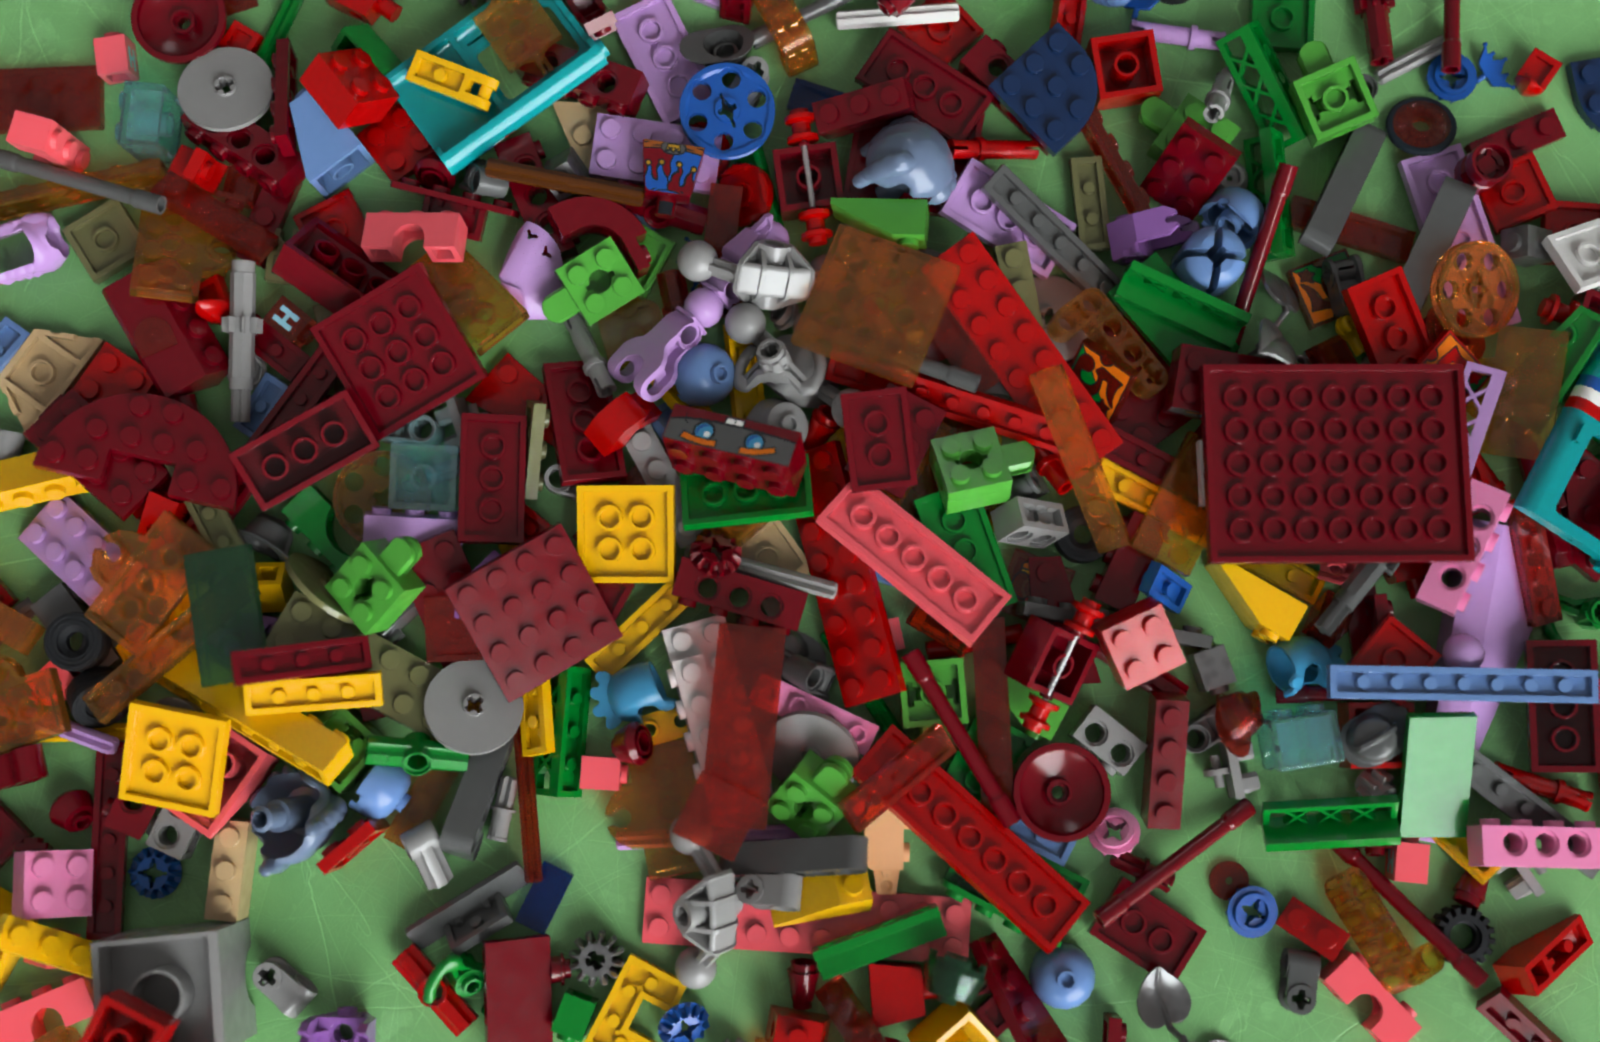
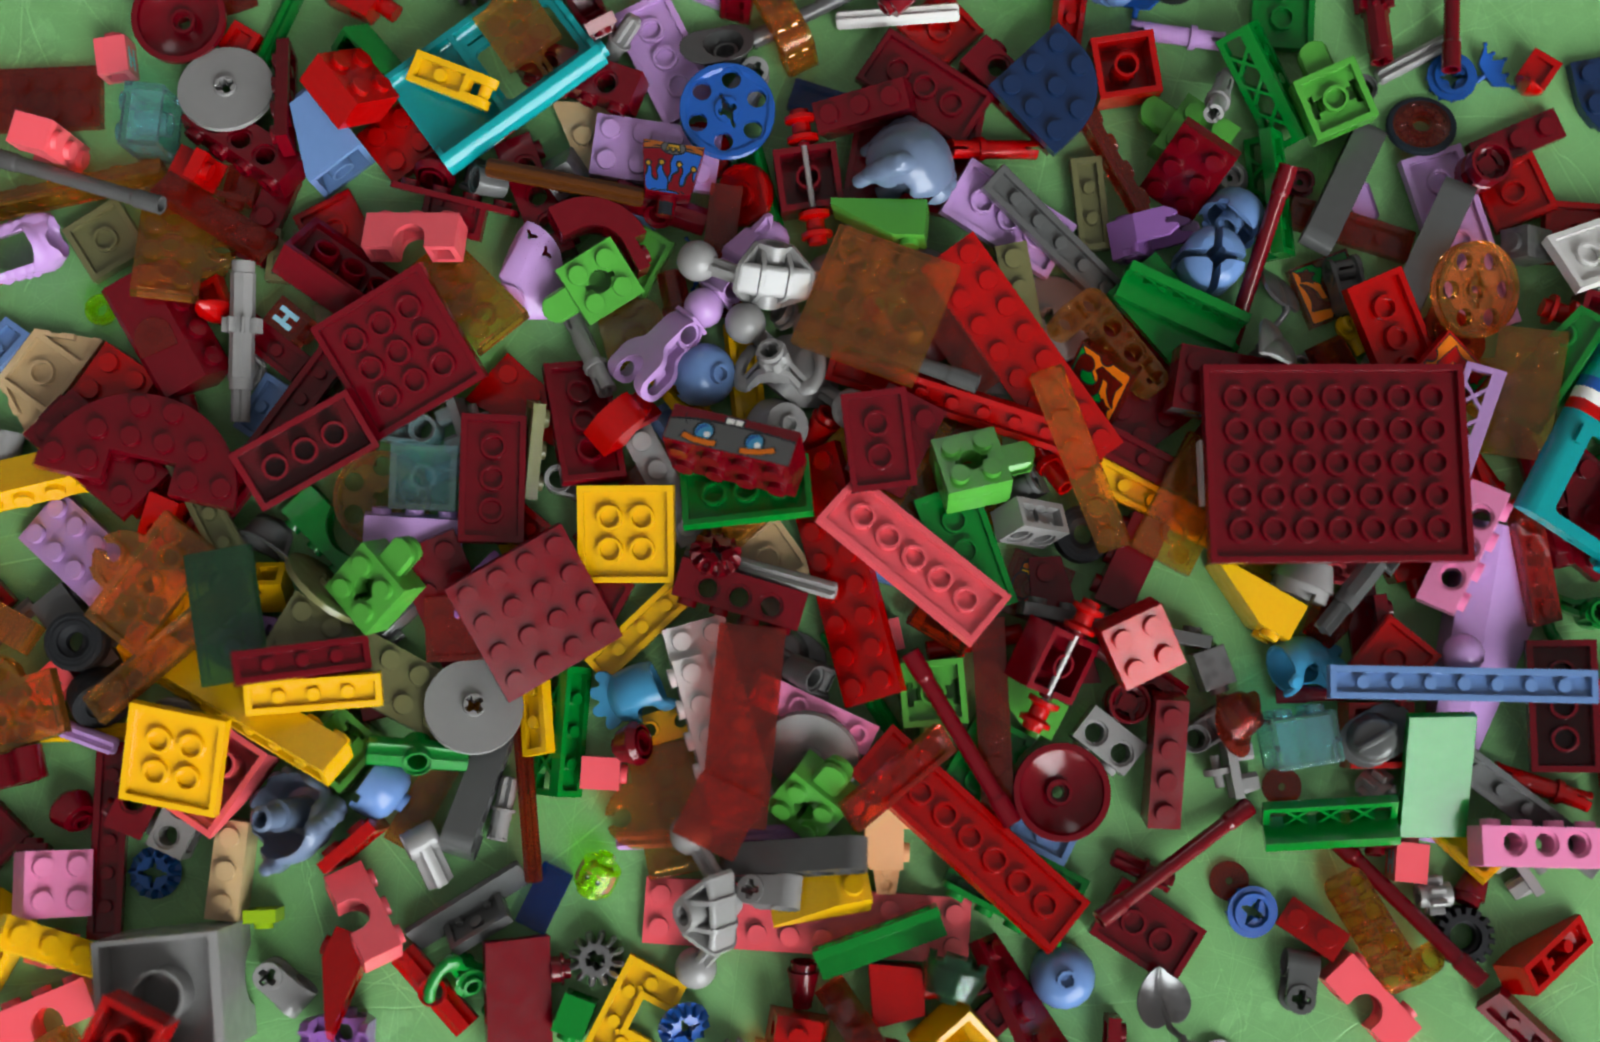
(92, 307): none -> clear neon green plate
(264, 916): none -> lime plate
(340, 978): none -> red slope
(354, 890): none -> coral arch
(597, 875): none -> clear neon green head
(620, 40): none -> light grey axle
(1116, 819): bright pink gear -> none
(1127, 706): none -> dark red wheel
(1165, 587): blue plate -> none
(1274, 778): none -> clear red wheel
(1305, 582): none -> light grey cone
(1308, 181): none -> dark red plate
(1365, 203): none -> lavender piece
(1434, 895): none -> light grey gear

